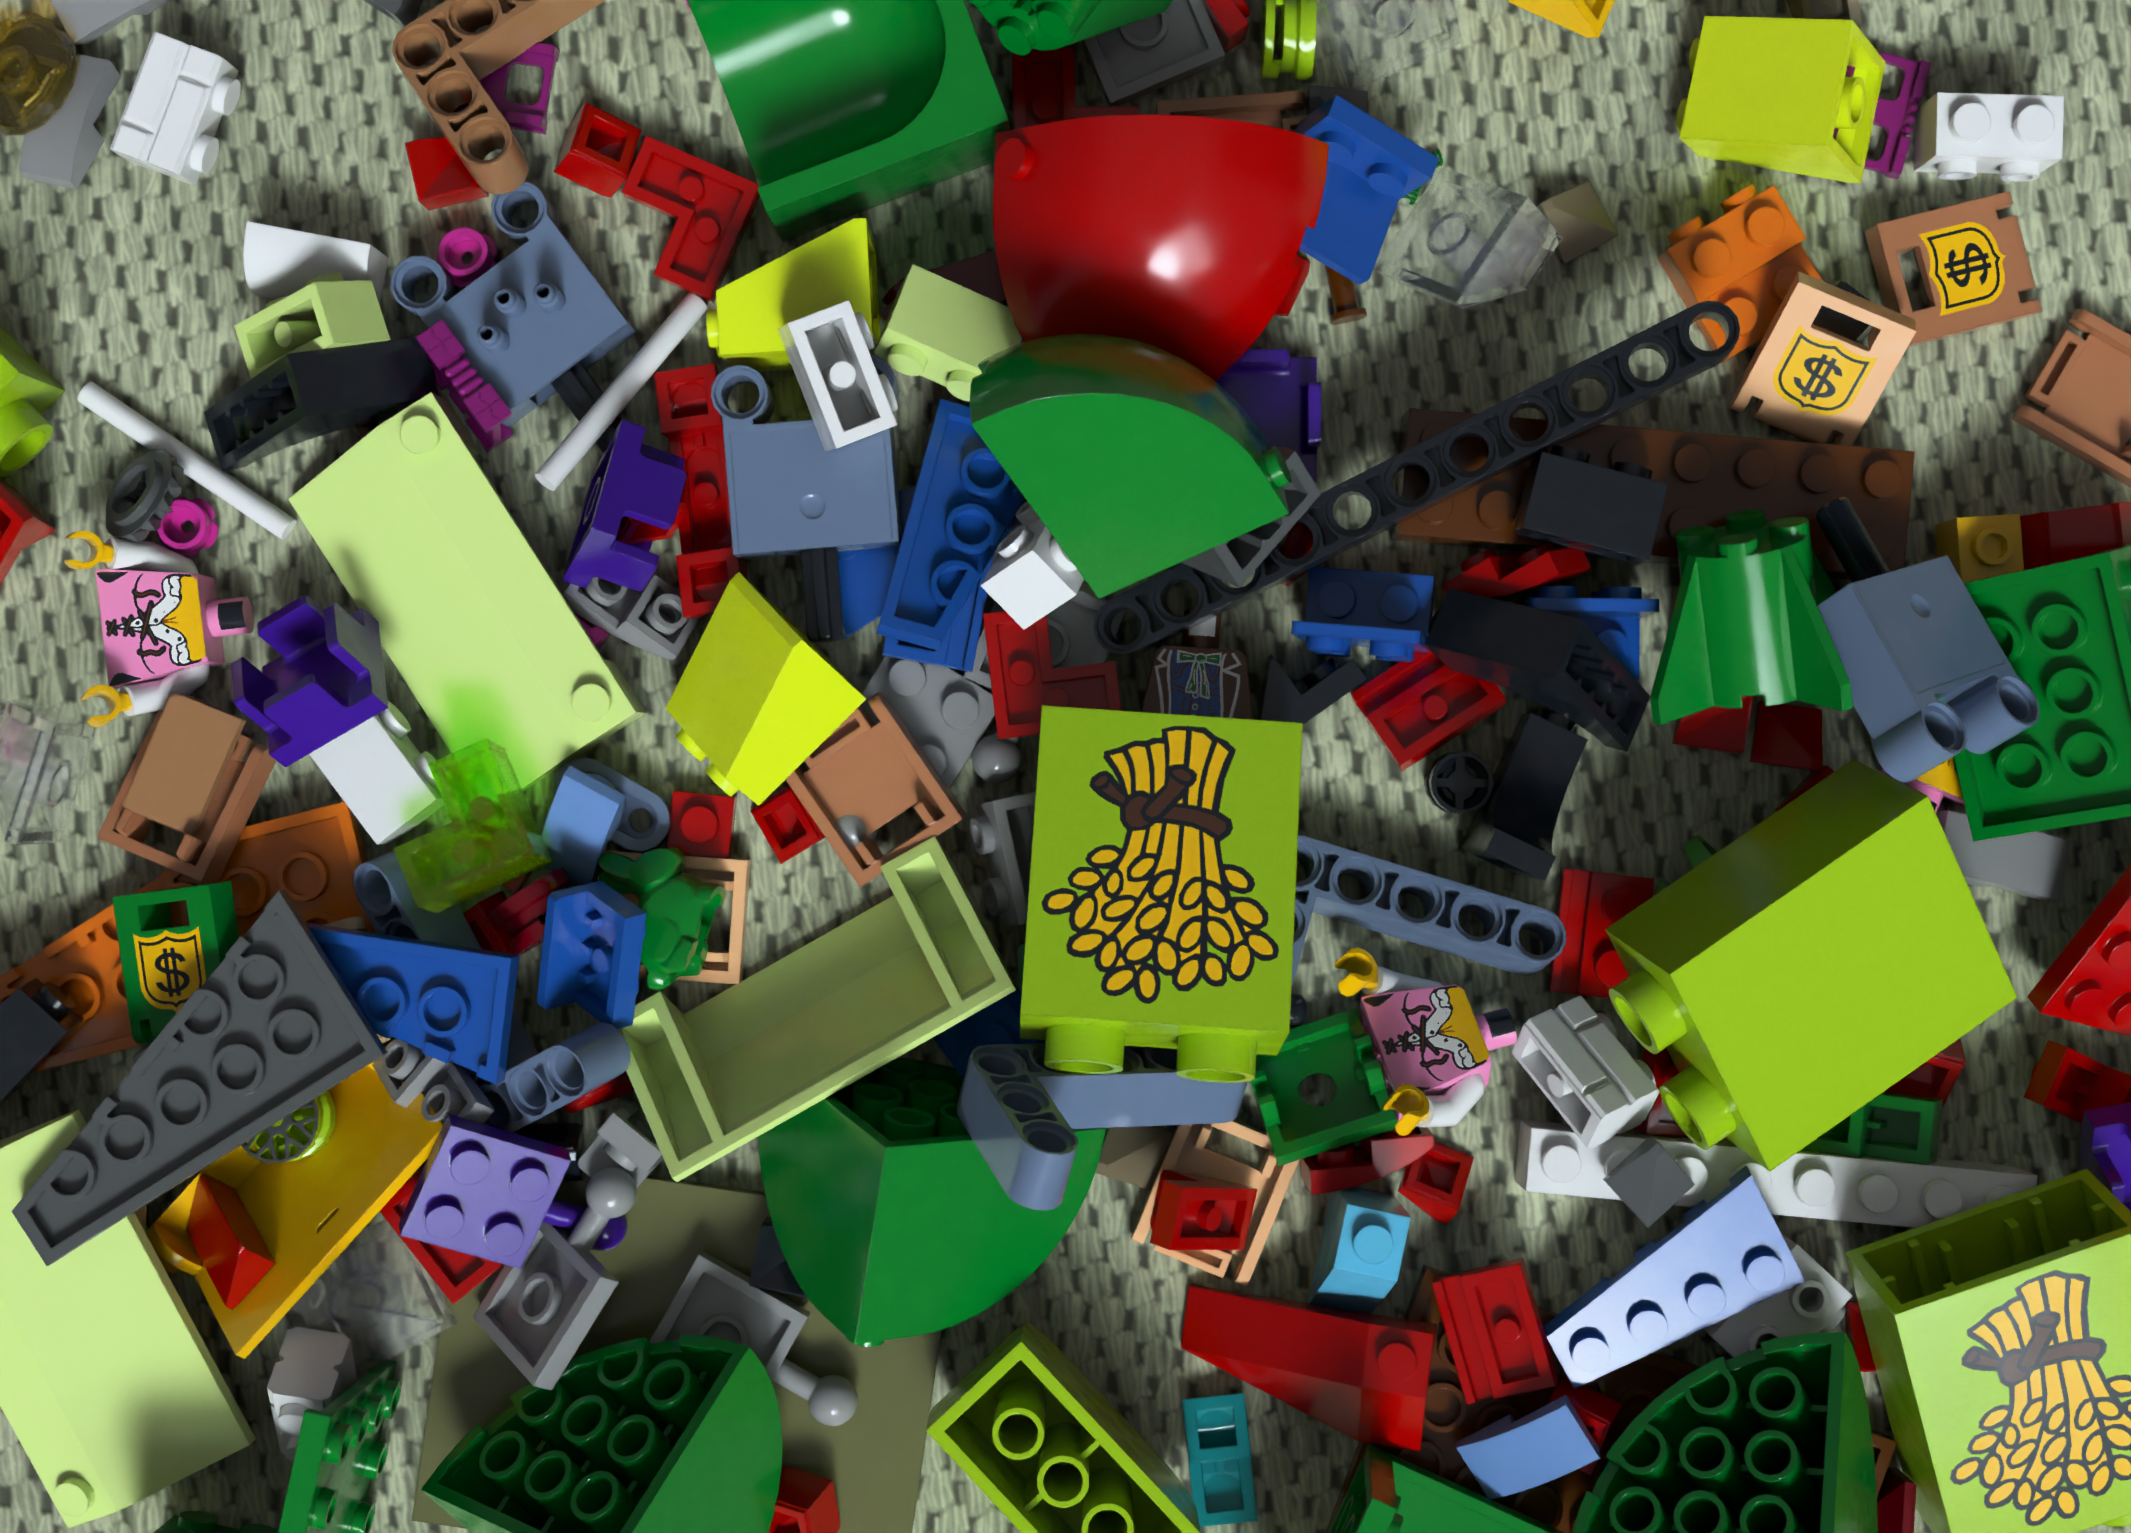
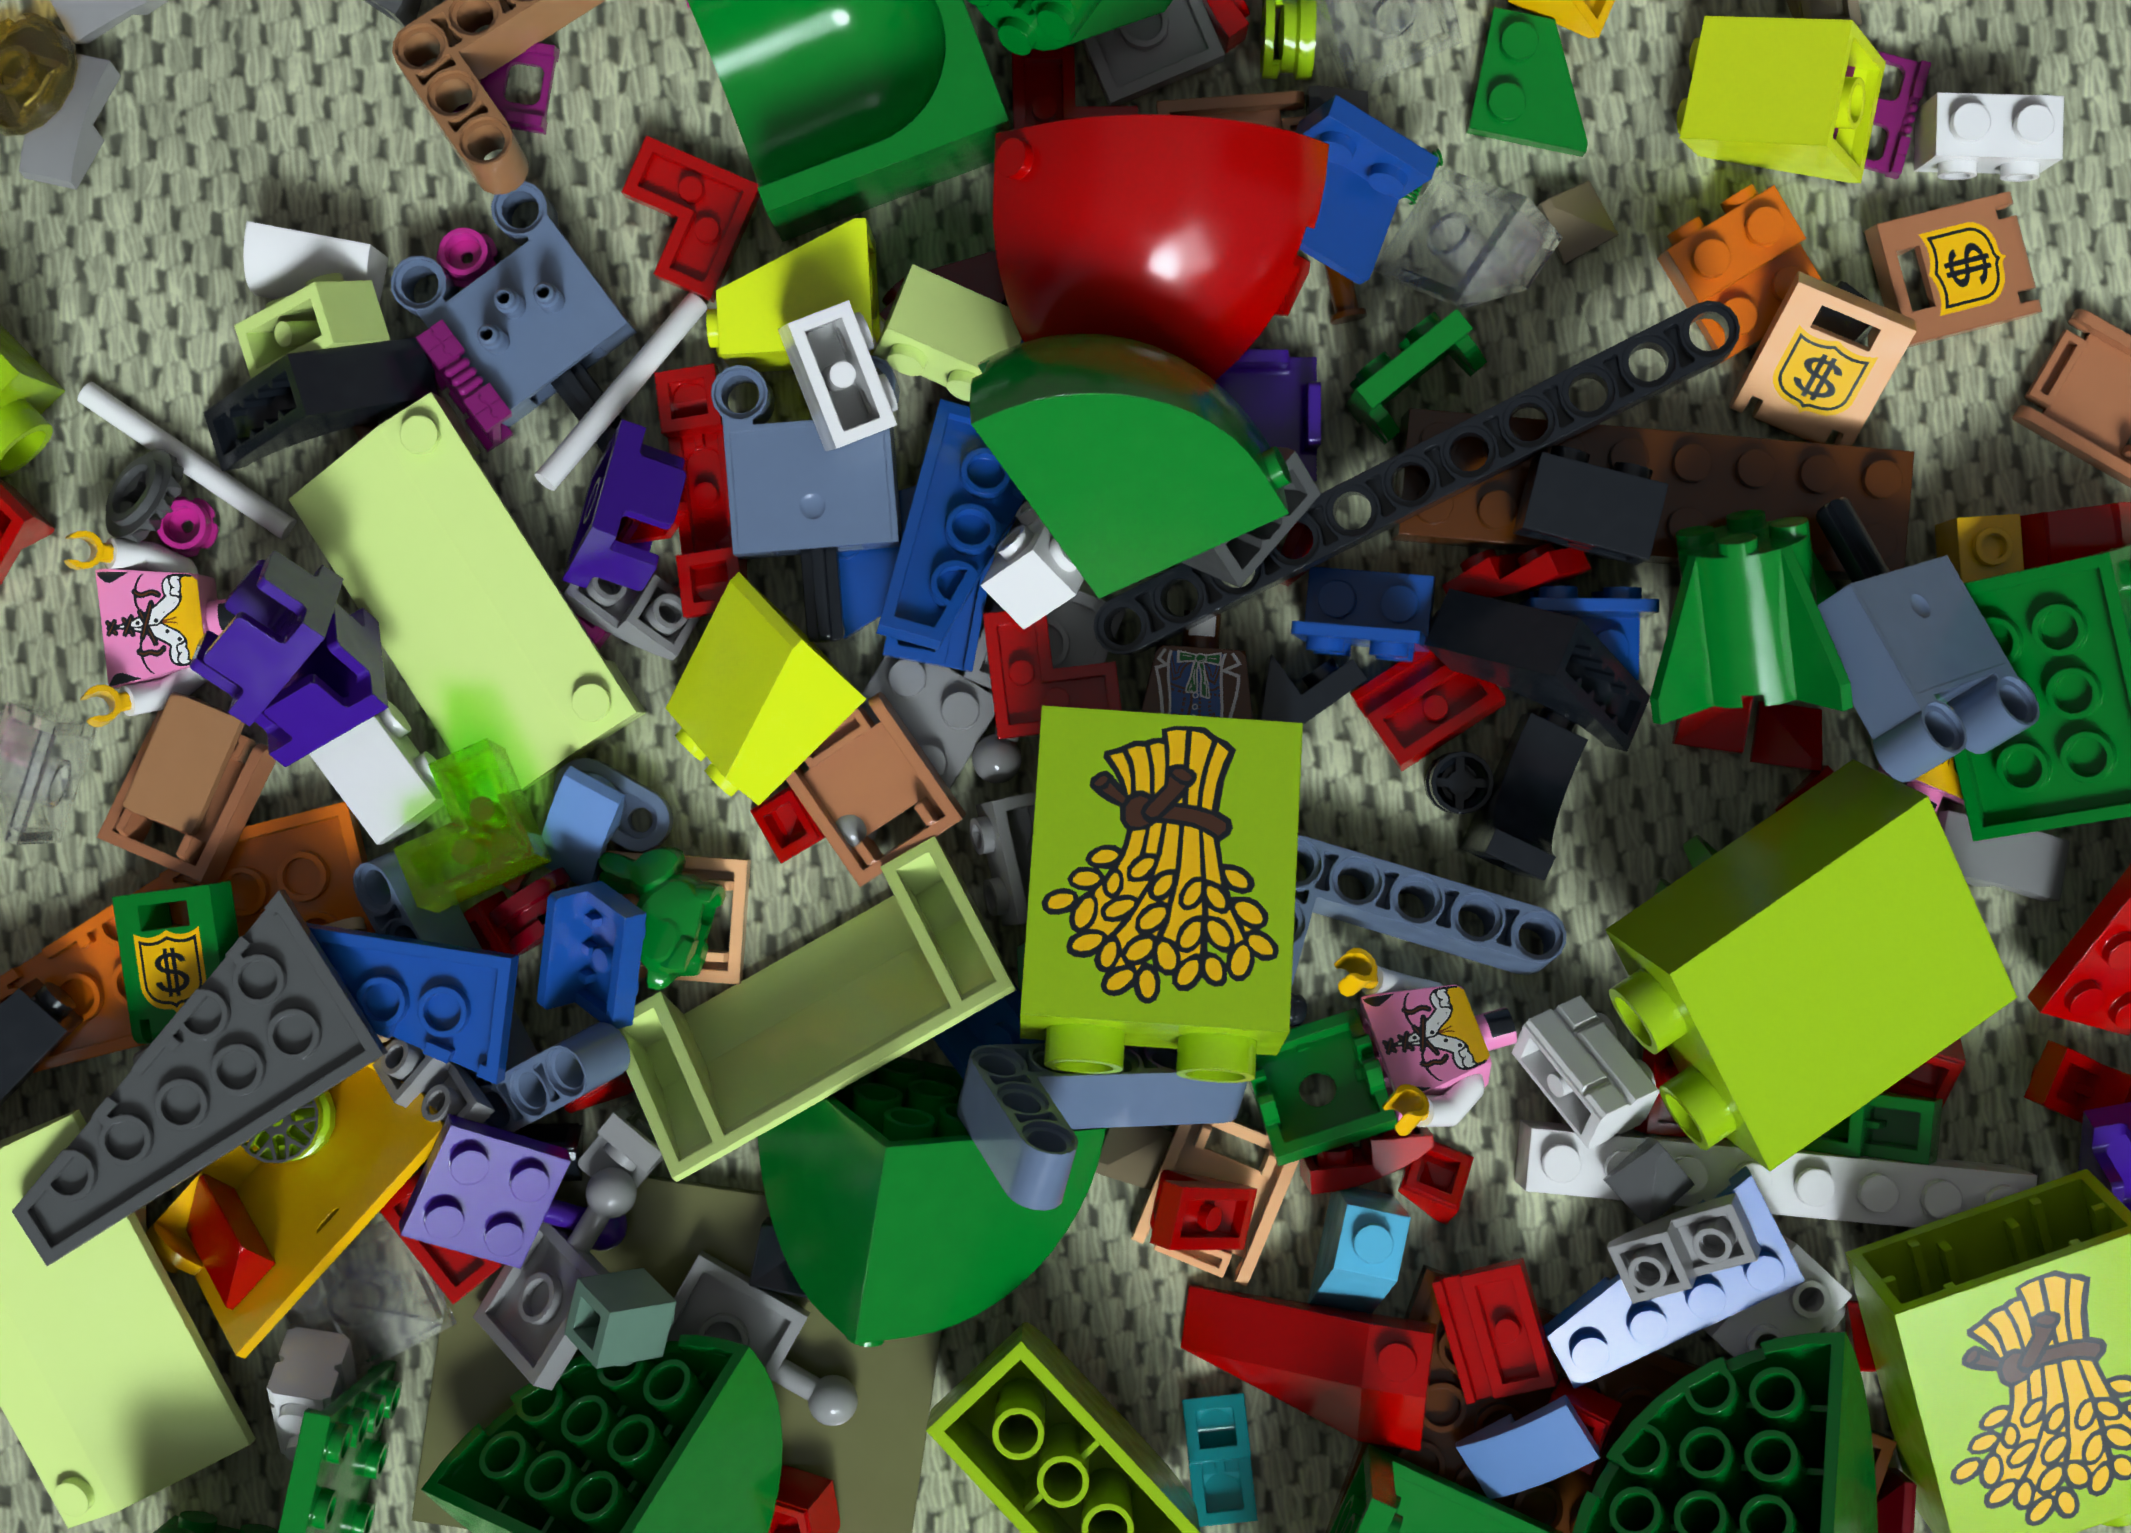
(177, 109): white brick -> none
(275, 629): none -> dark purple panel
(440, 174): red slope -> none
(597, 150): red slope -> none
(620, 1318): none -> sand green brick
(702, 824): red plate -> none
(1421, 350): none -> green piece
(1526, 86): none -> green wing
(1587, 906): red plate -> none
(1683, 1245): none -> light grey slope

